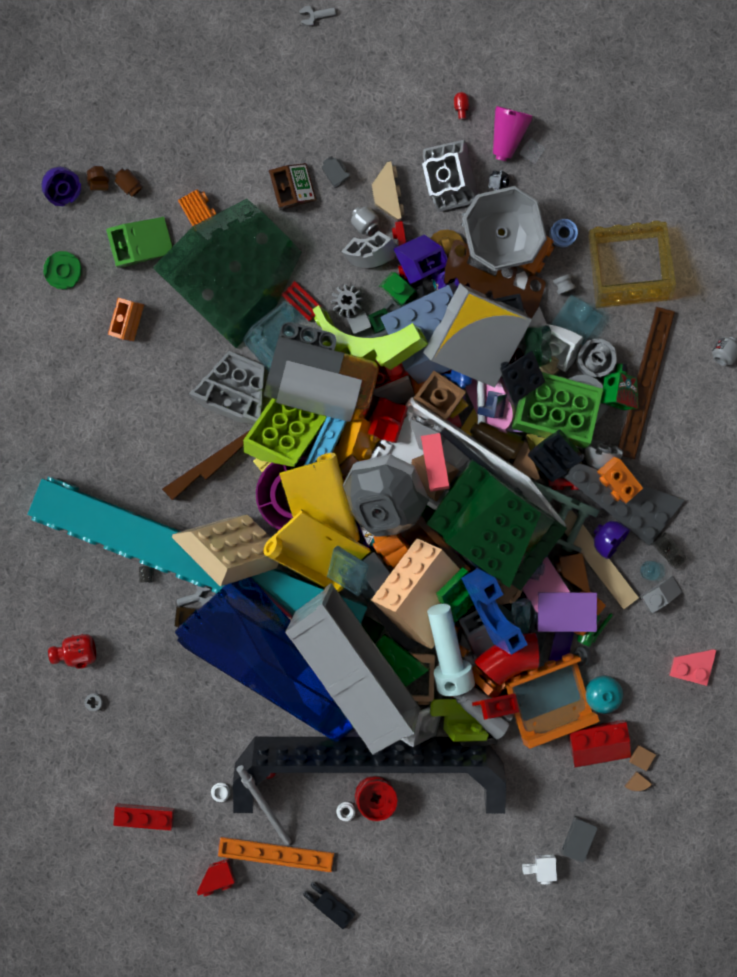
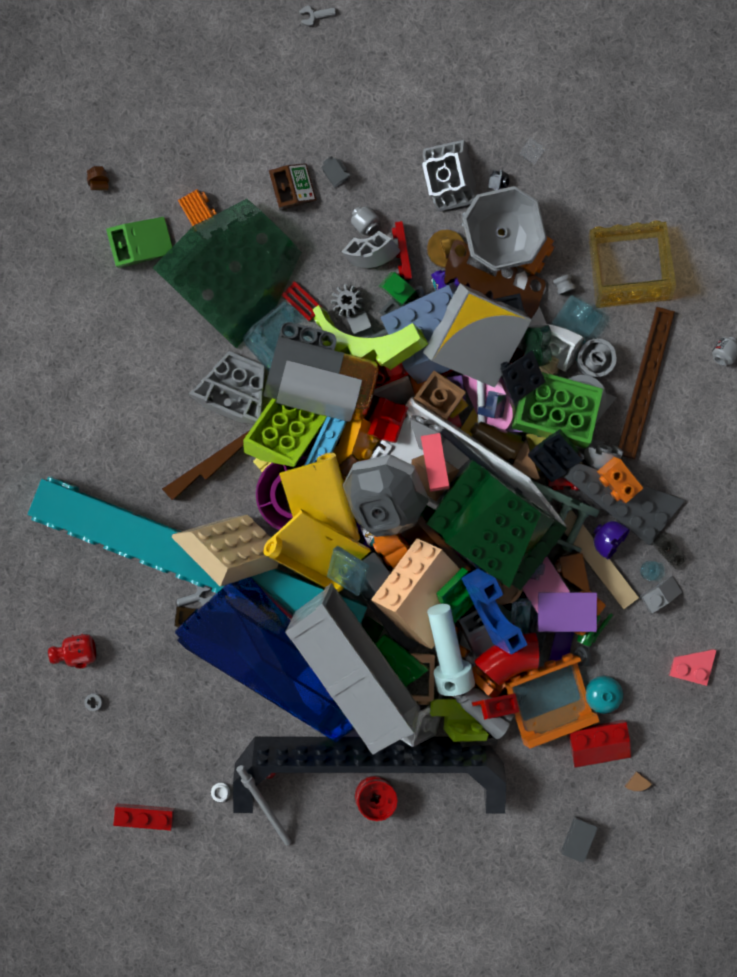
(60, 186): dark purple cylinder -> none
(66, 274): green tile -> none
(125, 319): orange brick -> none
(128, 182): reddish brown brick -> none
(146, 574): clear smoke hose -> none
(217, 876): red slope -> none
(275, 854): orange tile -> none
(330, 906): black hinge -> none
(348, 817): white plate -> none
(376, 321): dark green tile -> none
(387, 193): tan slope -> none
(420, 257): dark purple slope -> none
(459, 379): blue piece -> none
(461, 104): red cylinder -> none
(508, 131): dark pink cone -> none
(544, 868): white brick -> none
(569, 226): light blue wheel -> none
(620, 389): green torso -> none
(642, 758): medium nougat tile -> none

